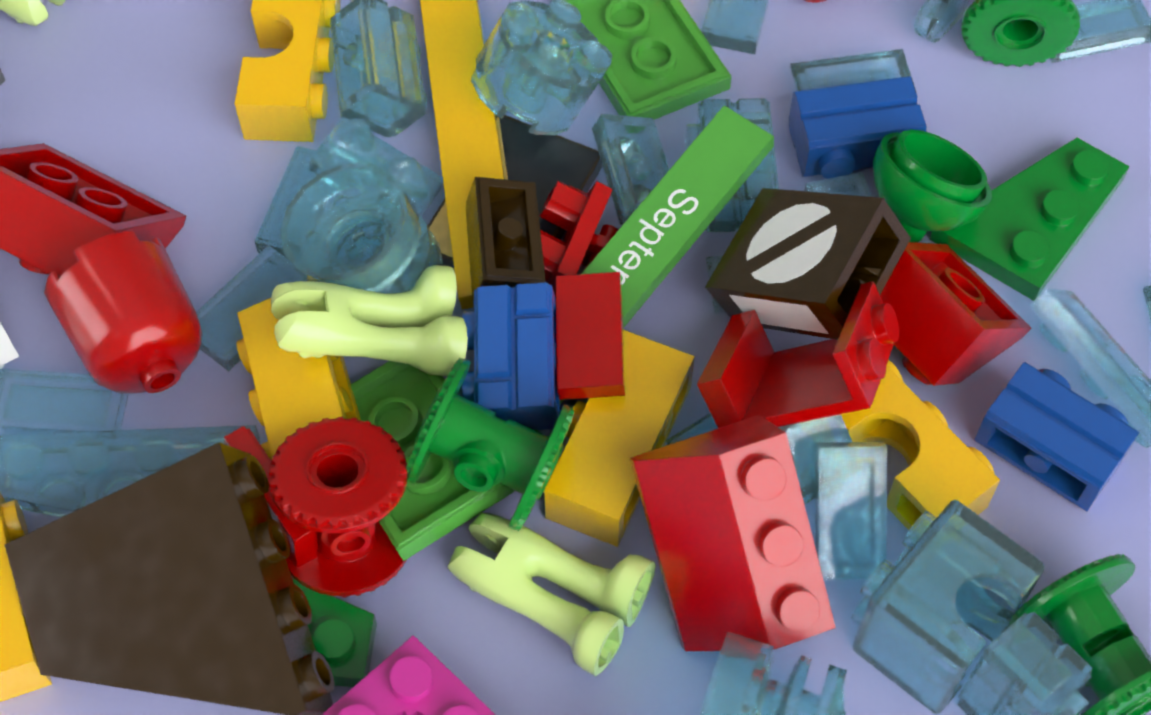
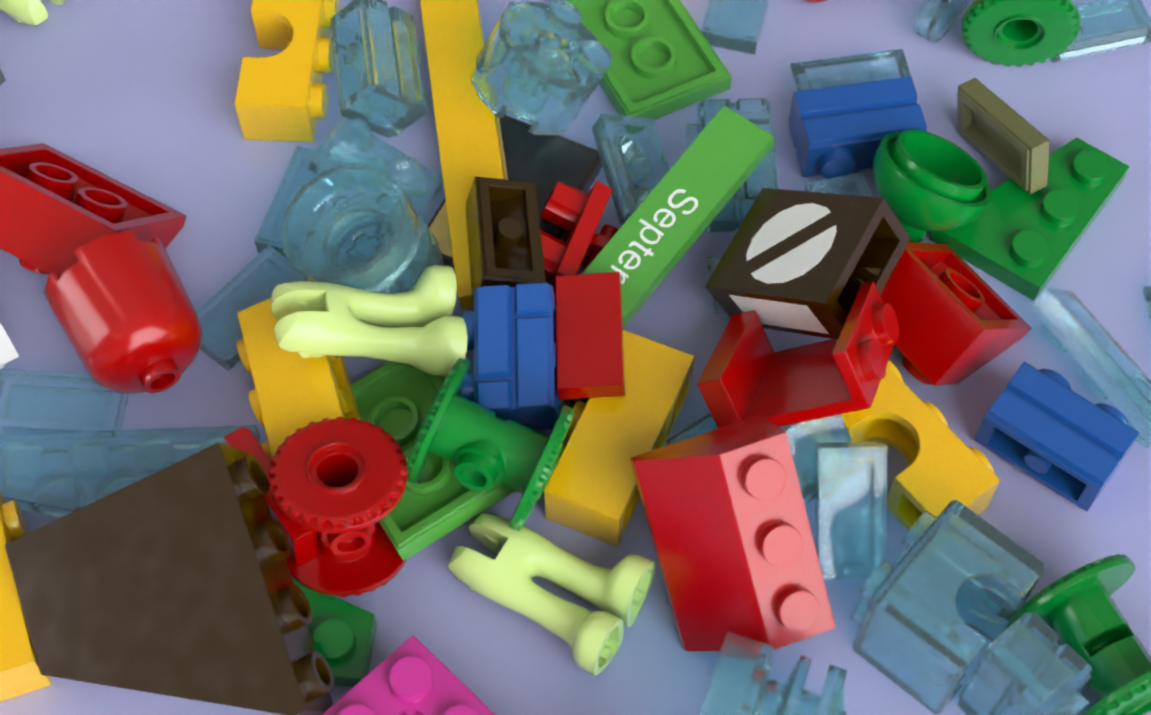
(1003, 135): none -> olive tile

